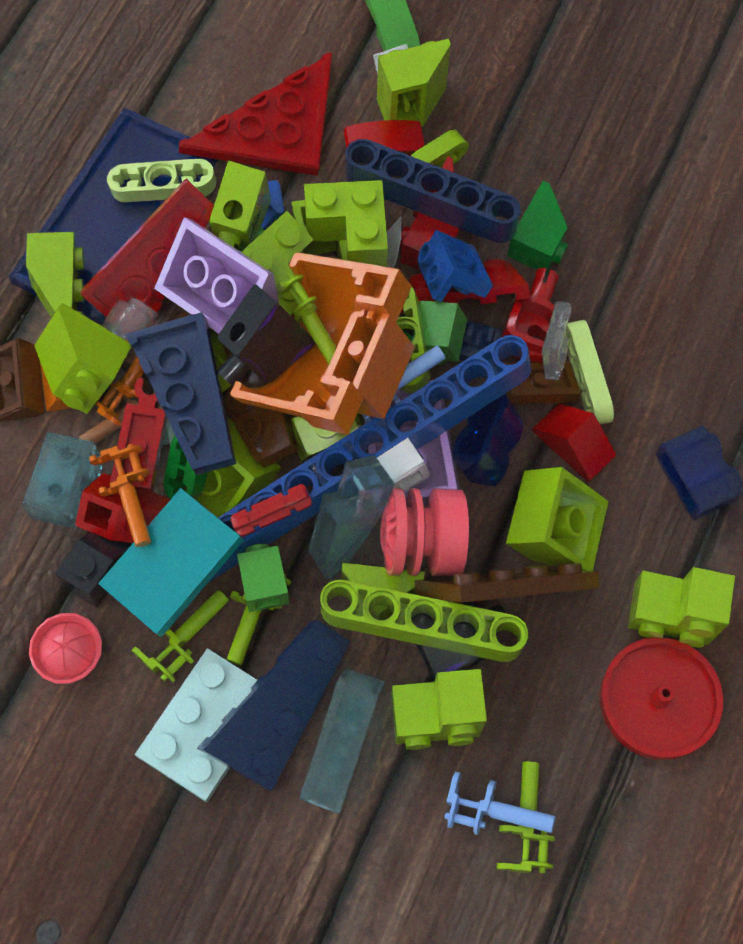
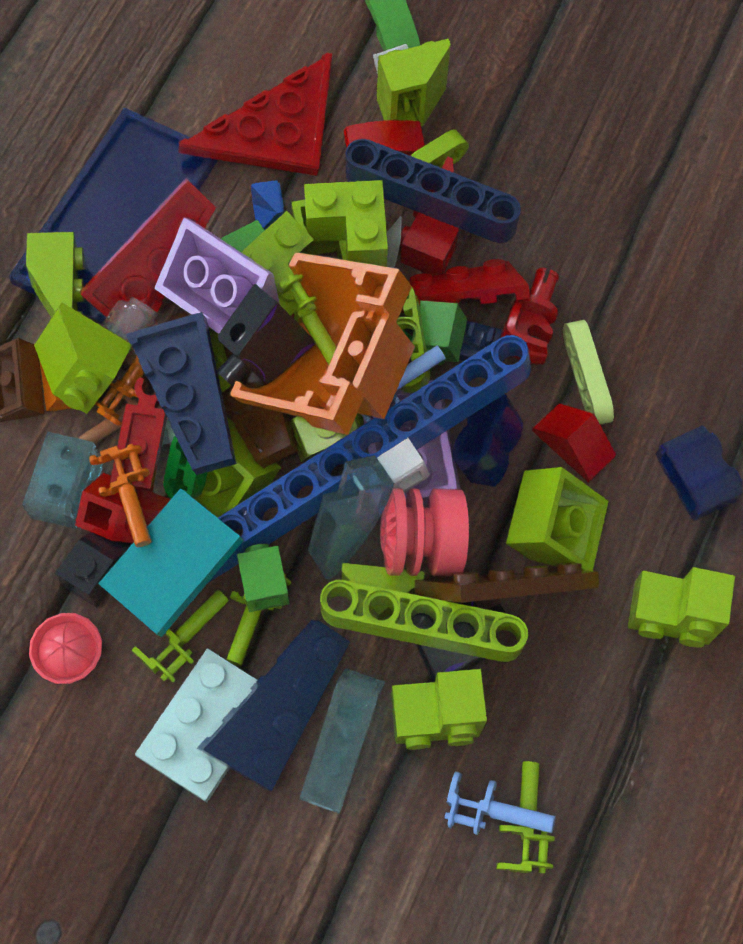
(150, 170): yellowish green beam -> none
(240, 205): lime torso -> none
(271, 510): red axle -> none
(454, 264): blue bracket -> none
(540, 232): green slope -> none
(544, 390): reddish brown plate -> none
(556, 343): clear tile -> none
(661, 698): red piece -> none

